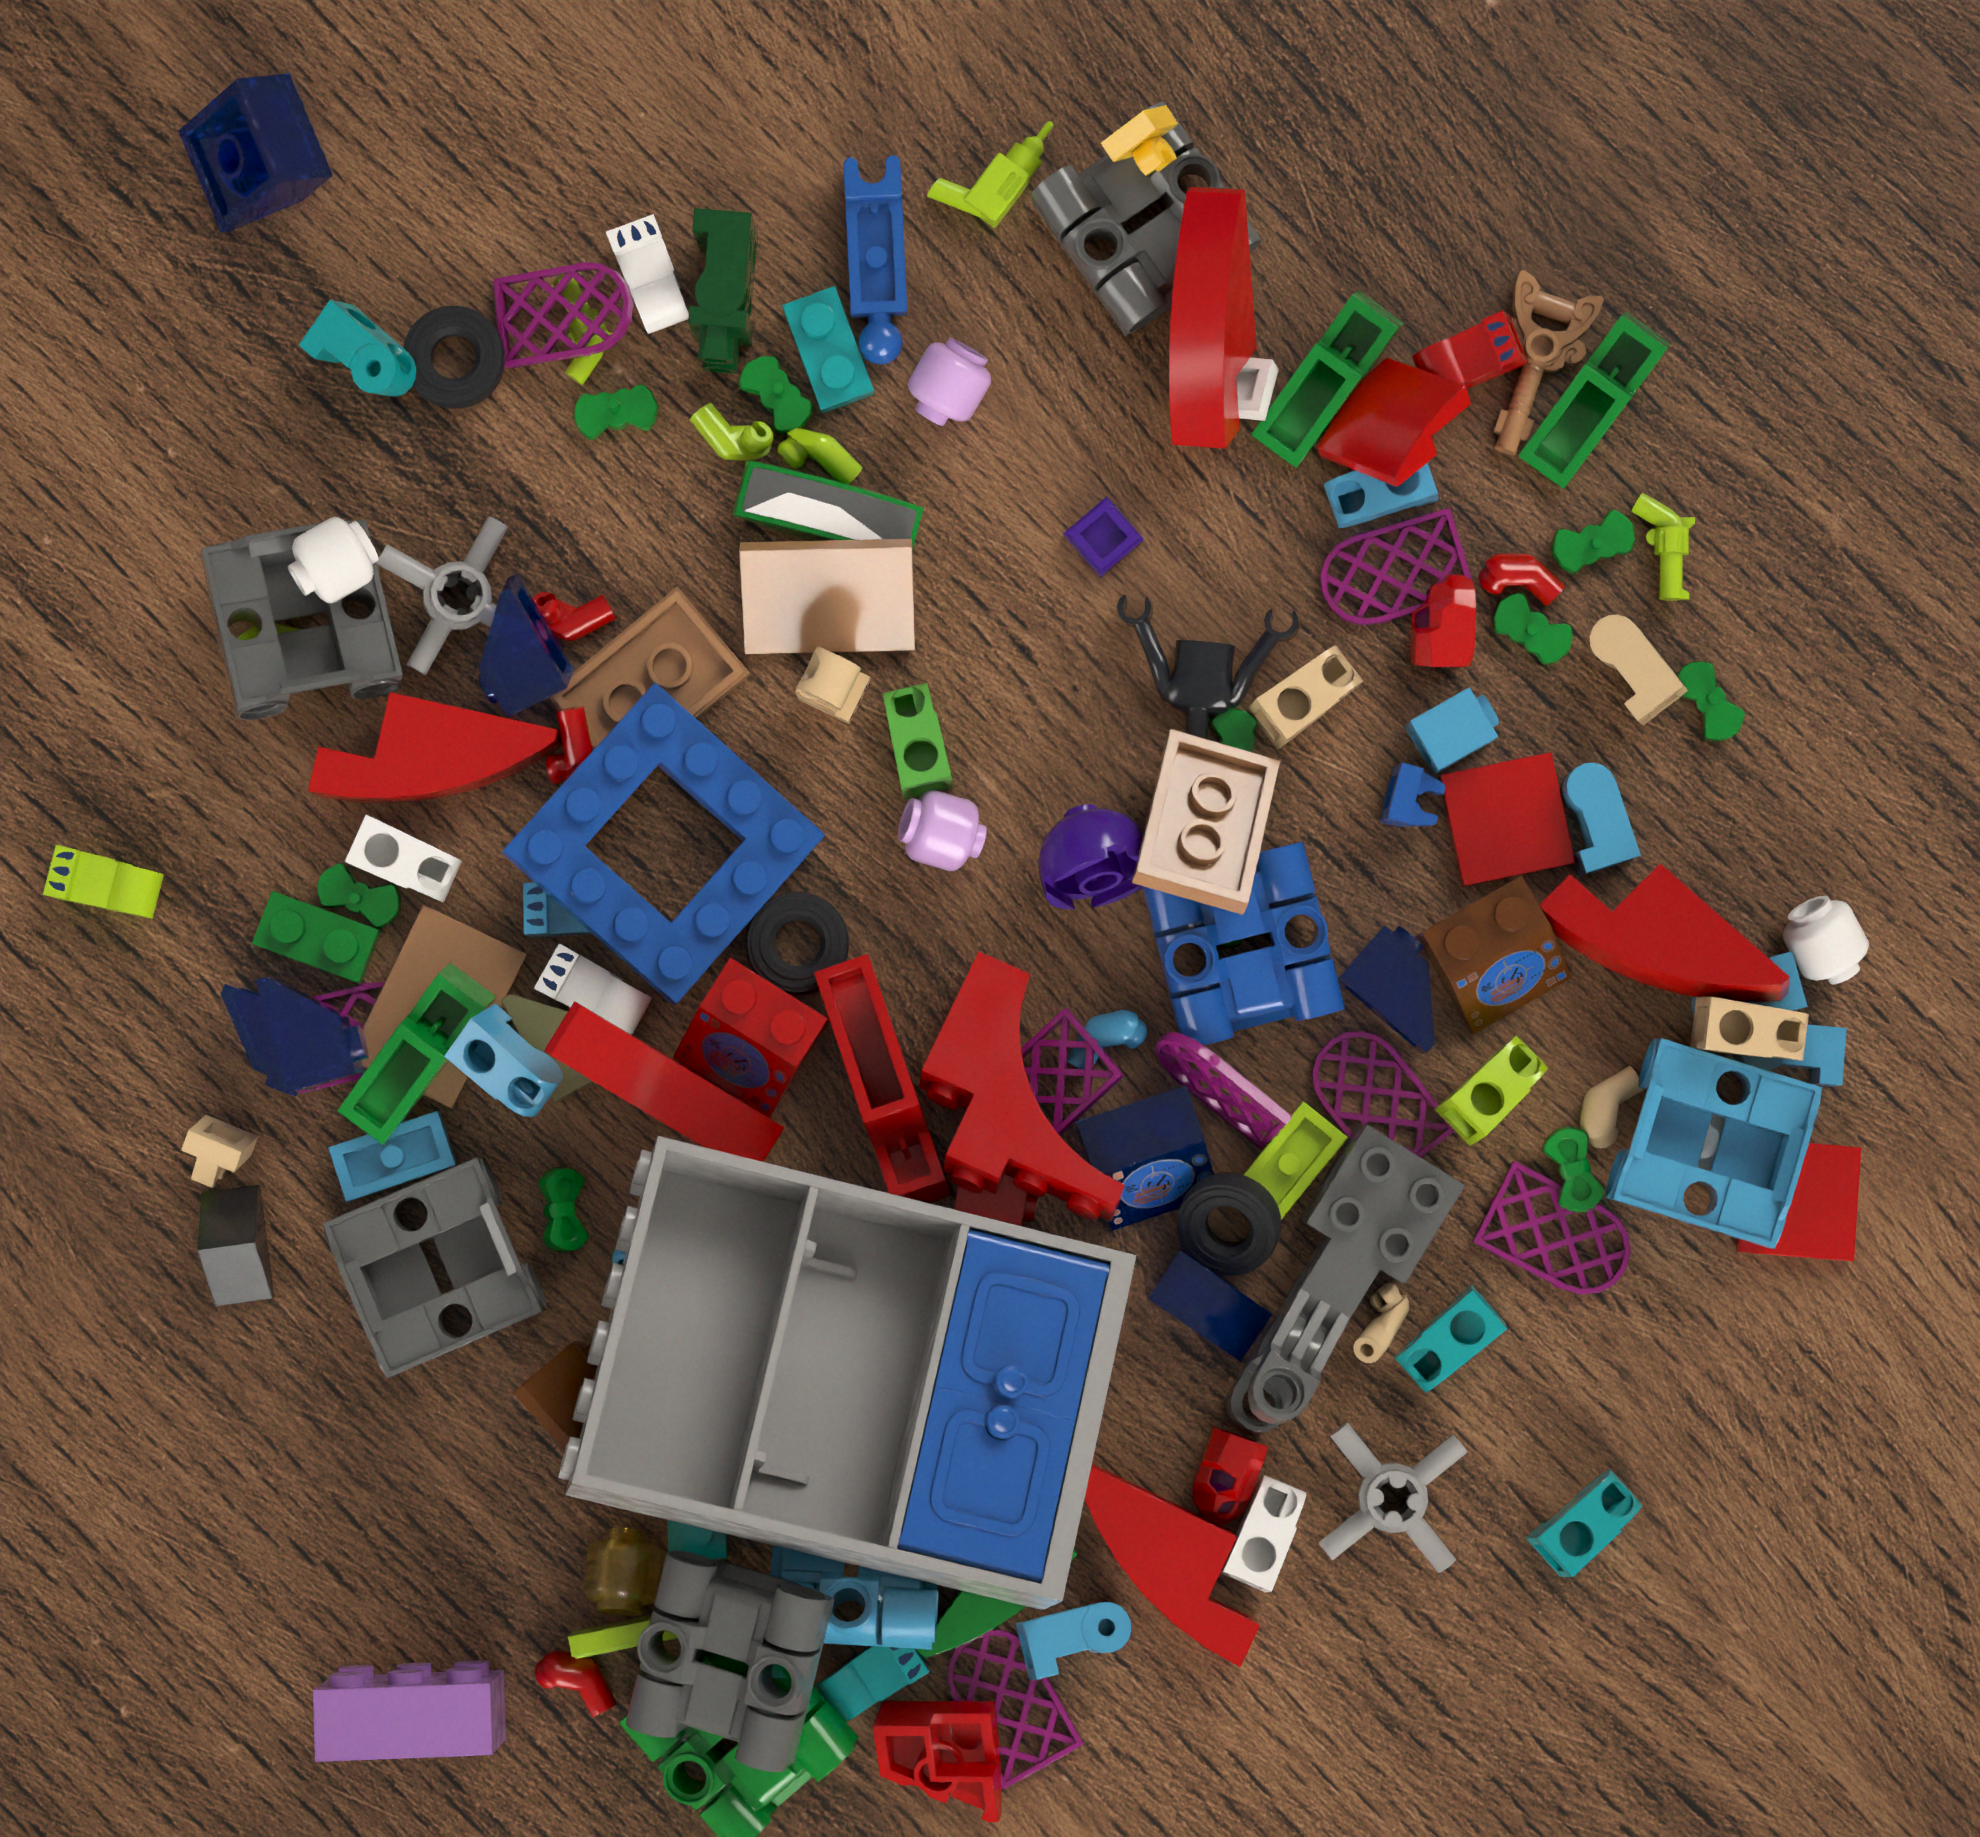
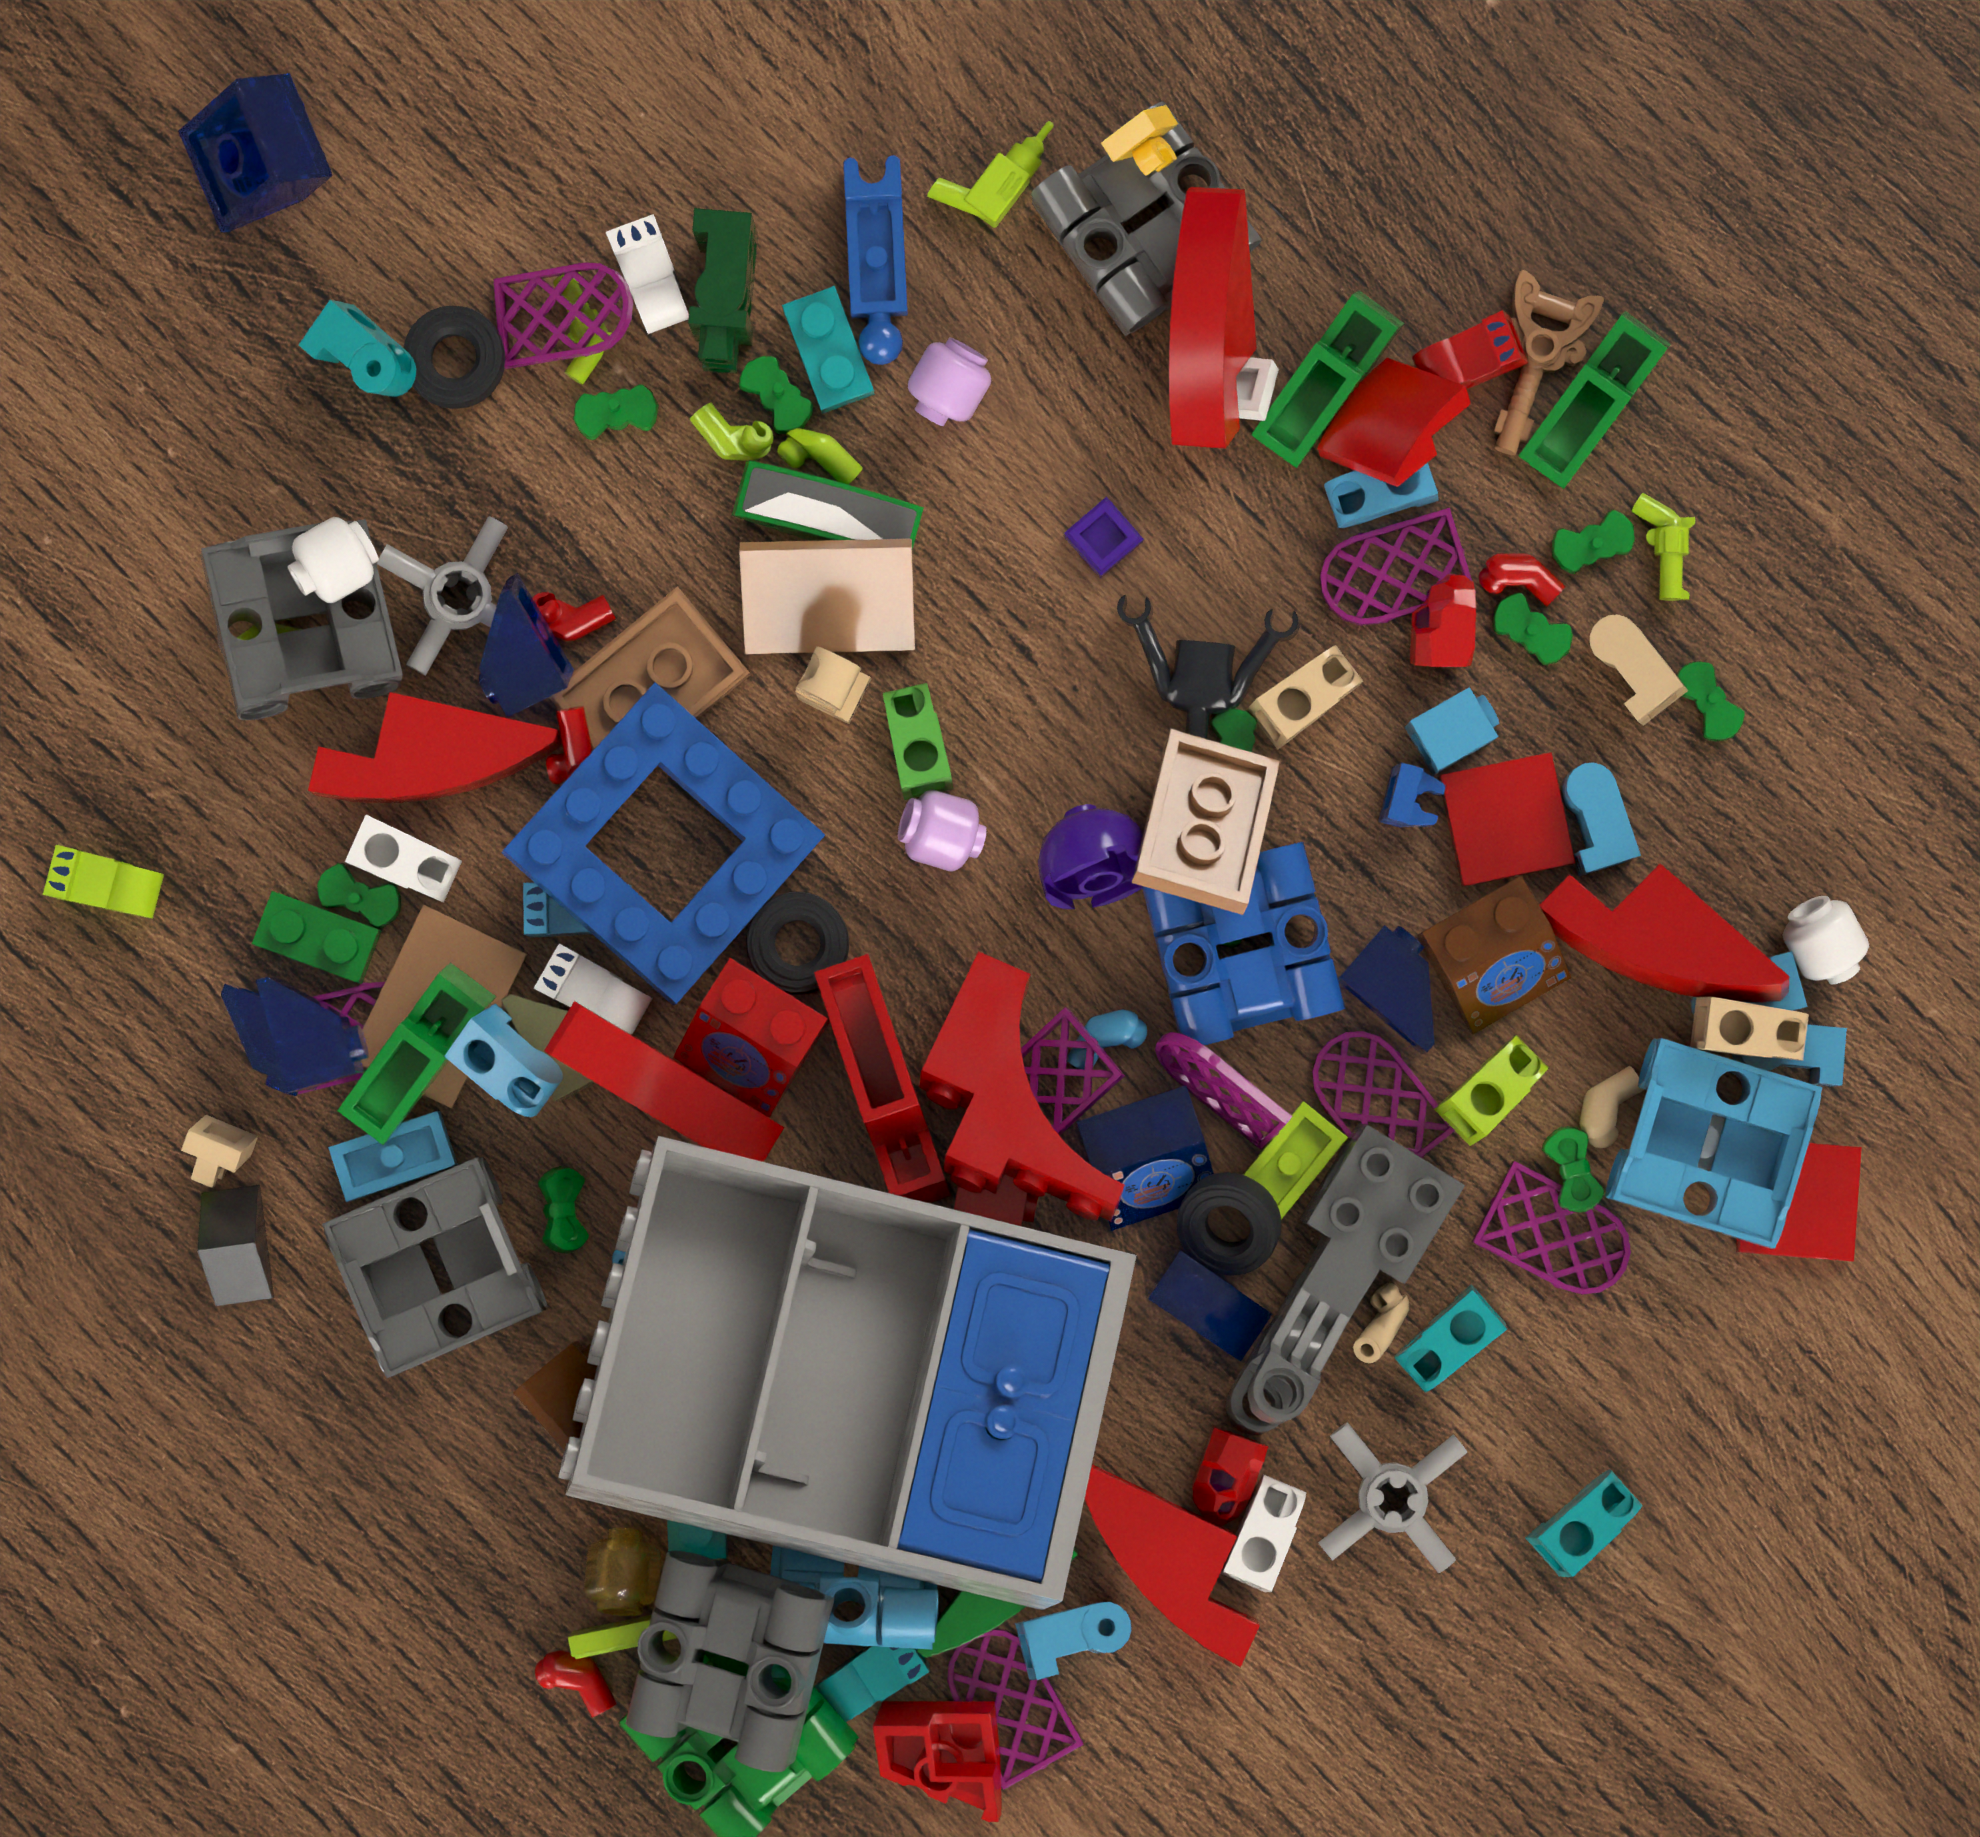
(409, 1712): medium lavender brick -> none

